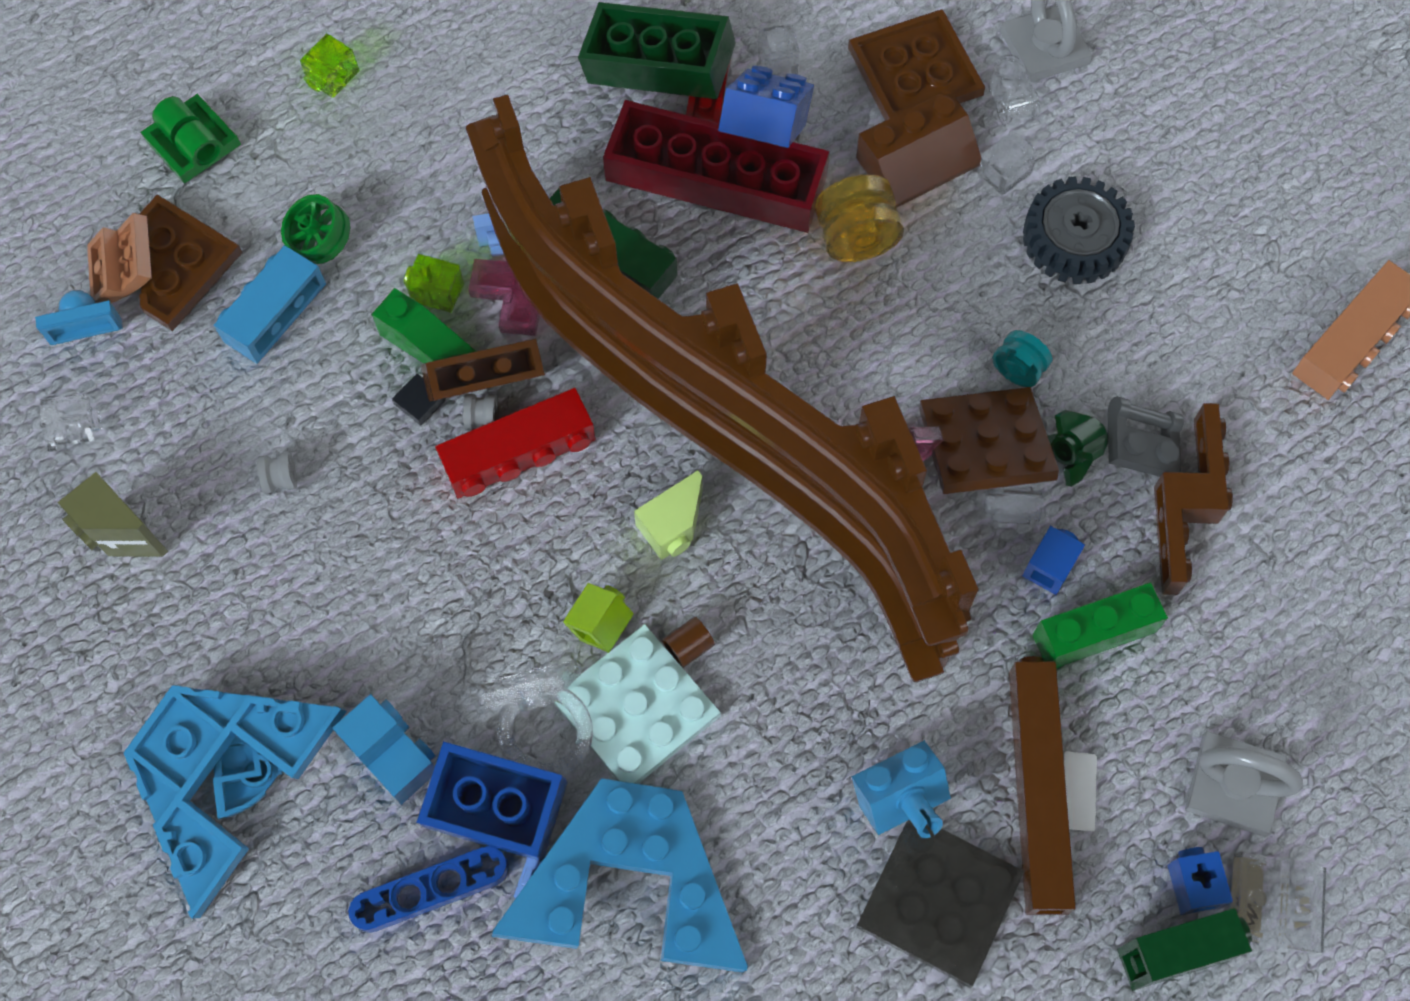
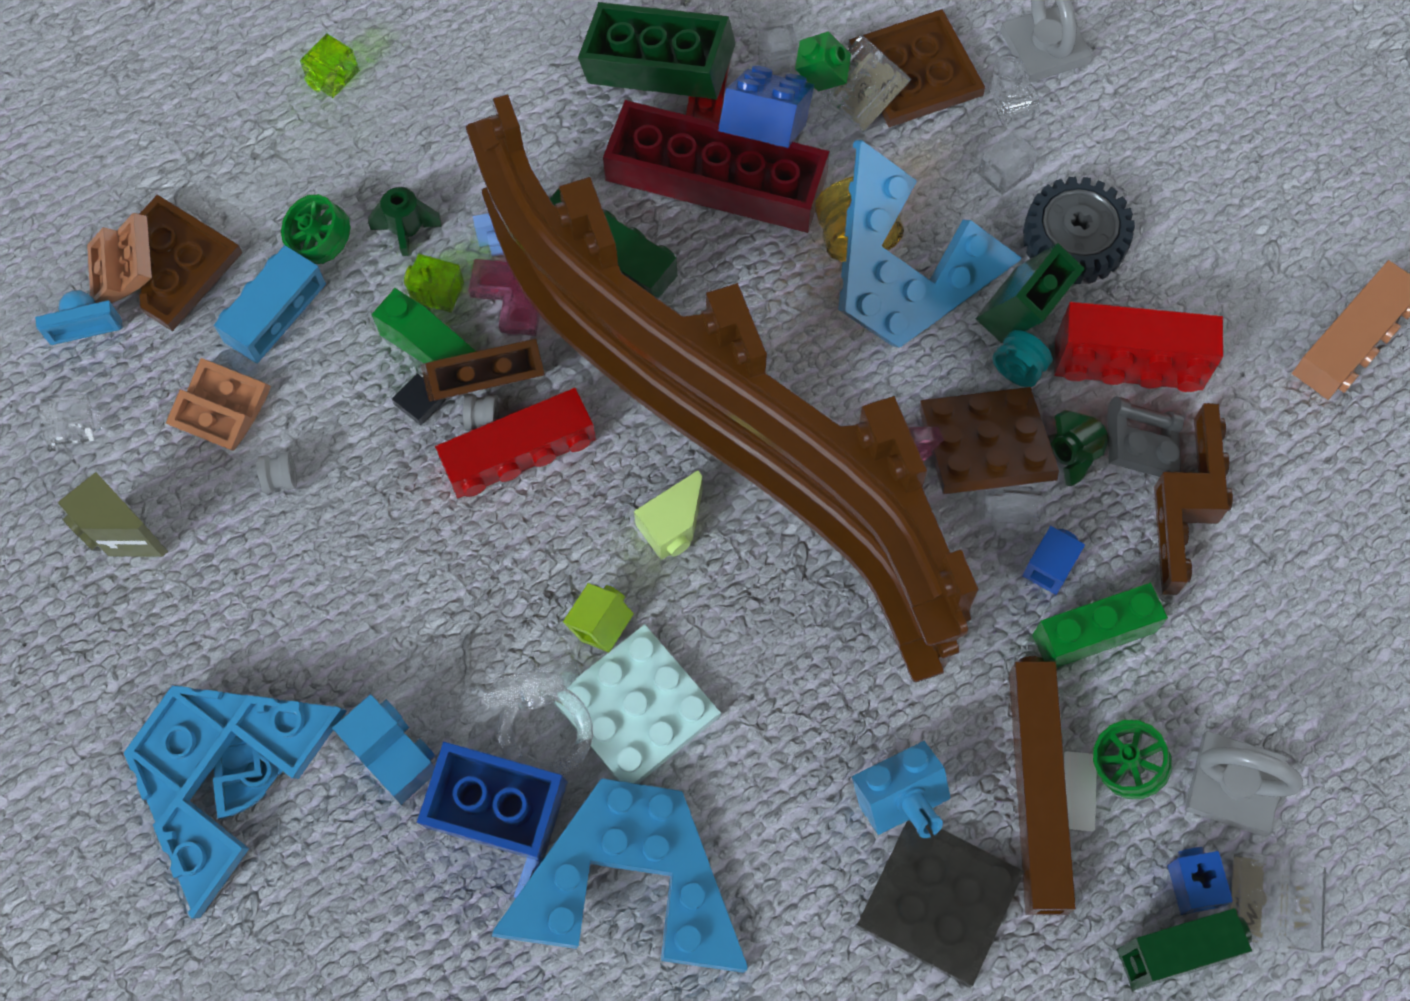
(188, 136): green plate -> none
(218, 404): none -> nougat slope
(402, 215): none -> dark green brick
(427, 883): blue beam -> none
(688, 641): reddish brown beam -> none
(823, 61): none -> green brick
(870, 85): none -> clear slope
(883, 289): none -> dark azure wing
(920, 147): reddish brown slope -> none
(1030, 292): none -> dark green brick
(1132, 759): none -> green wheel
(1138, 346): none -> red brick

